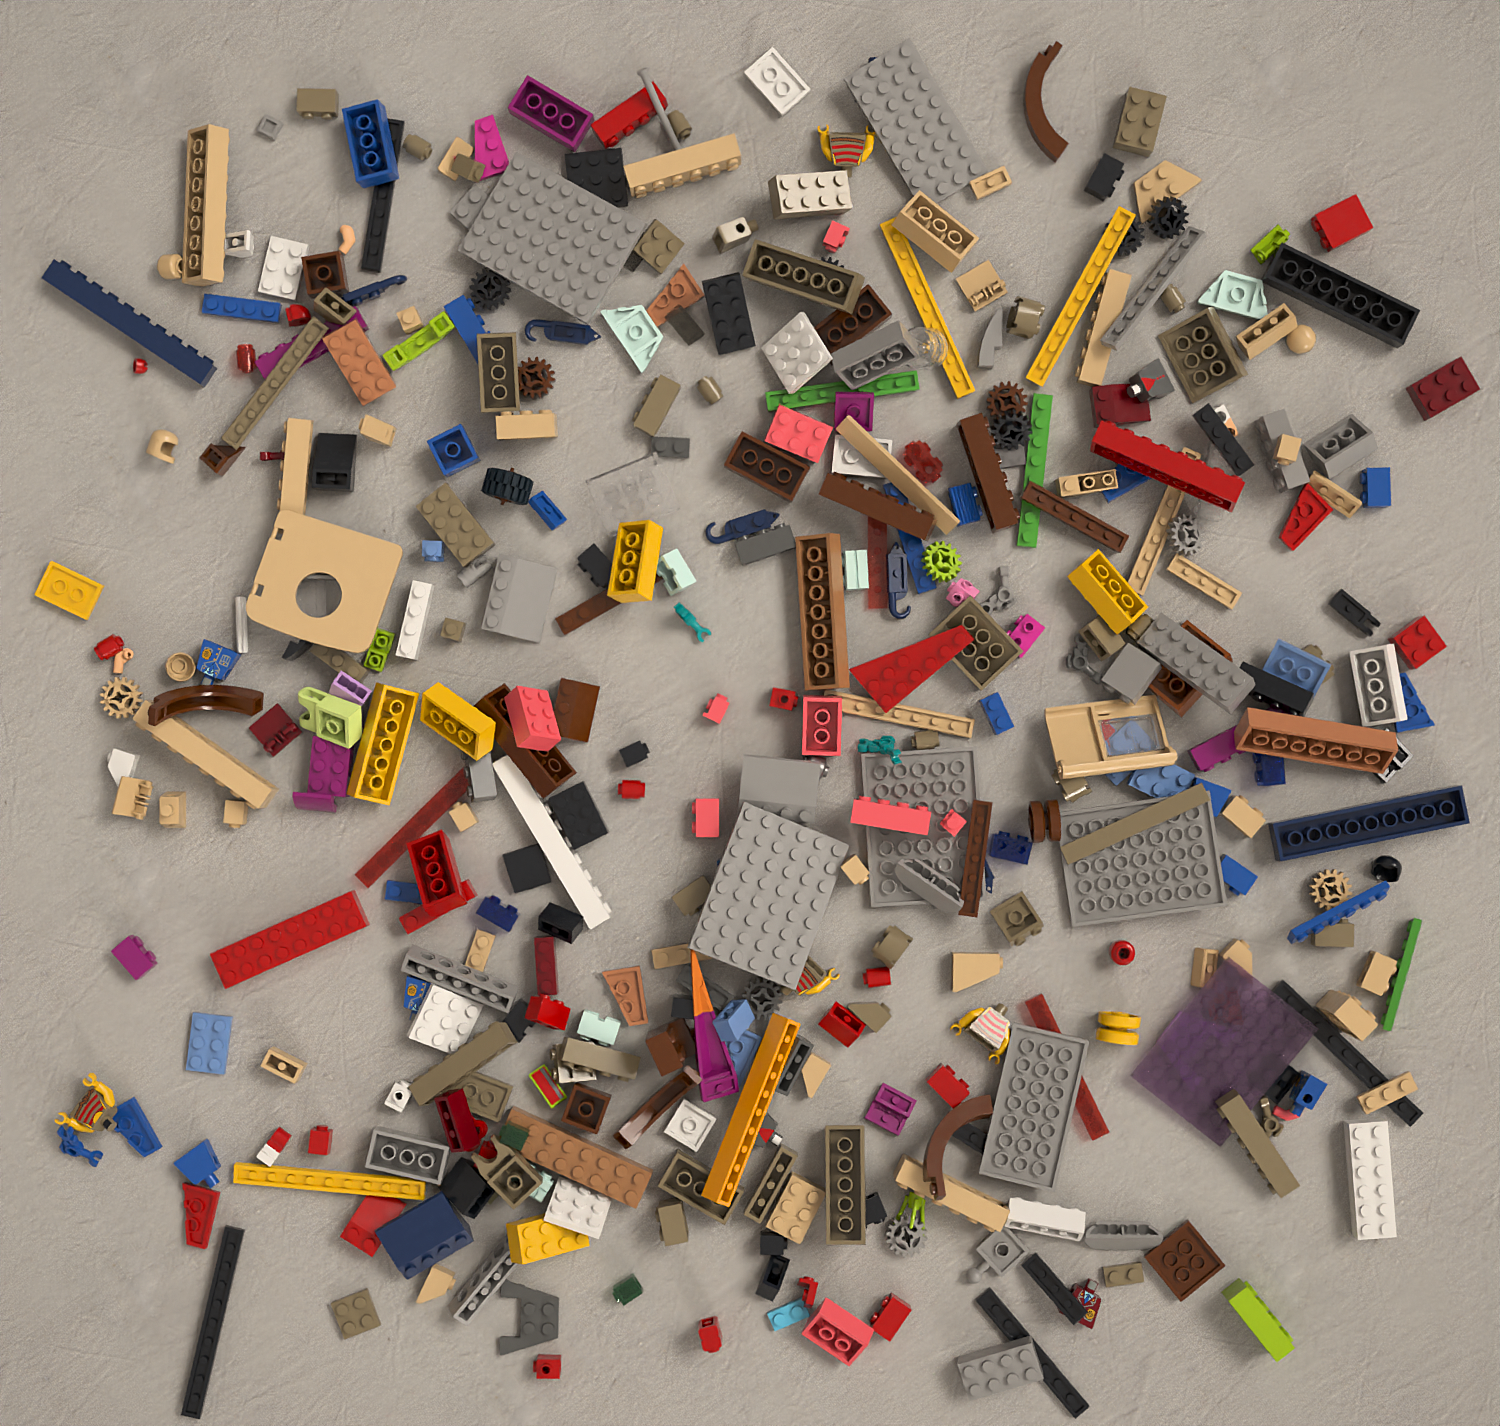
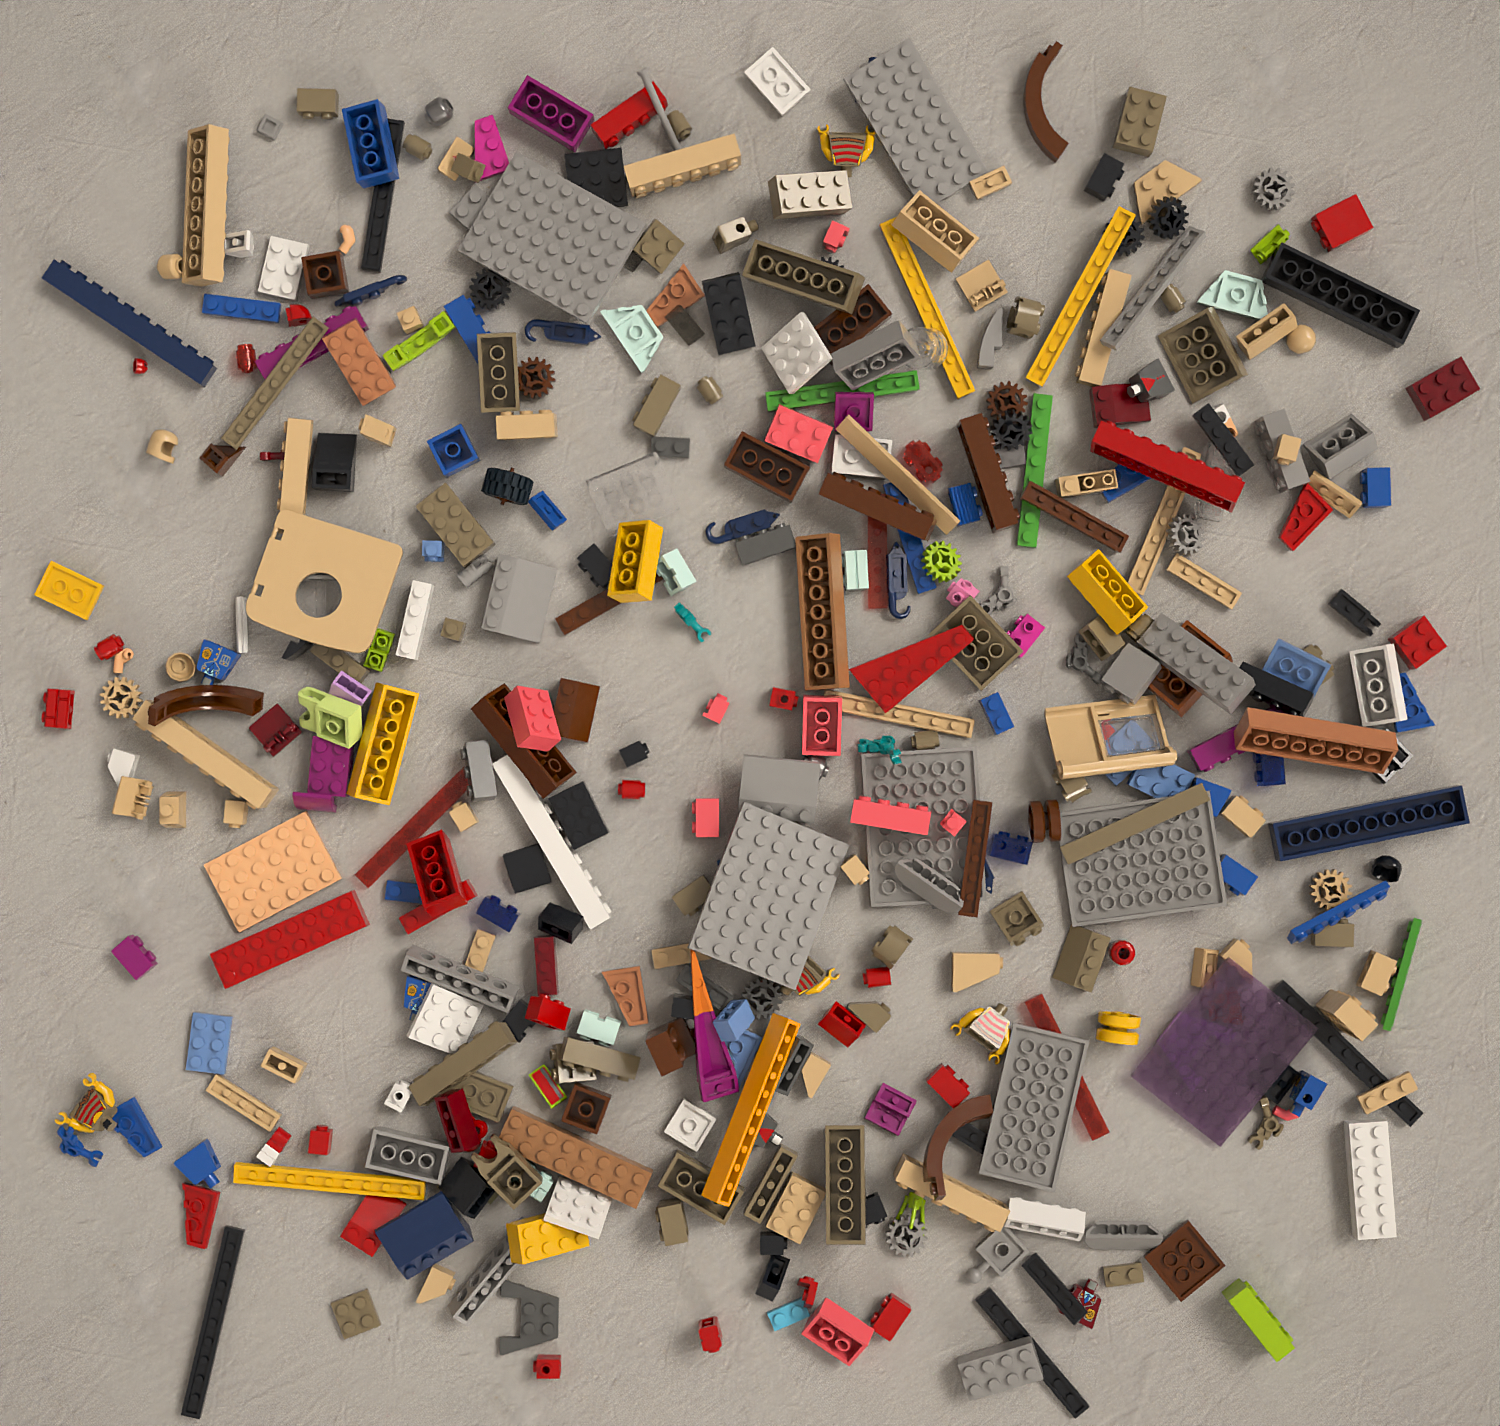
(58, 708): none -> red brick
(243, 1102): none -> tan plate
(272, 871): none -> light nougat plate
(333, 307): dark tan slope -> none
(439, 111): none -> flat silver head
(457, 721): yellow brick -> none
(514, 1135): clear green brick -> none
(627, 1289): clear green brick -> none
(656, 1105): reddish brown arch -> none
(1081, 958): none -> dark tan slope
(1257, 1143): dark tan brick -> none
(1272, 180): none -> light grey gear

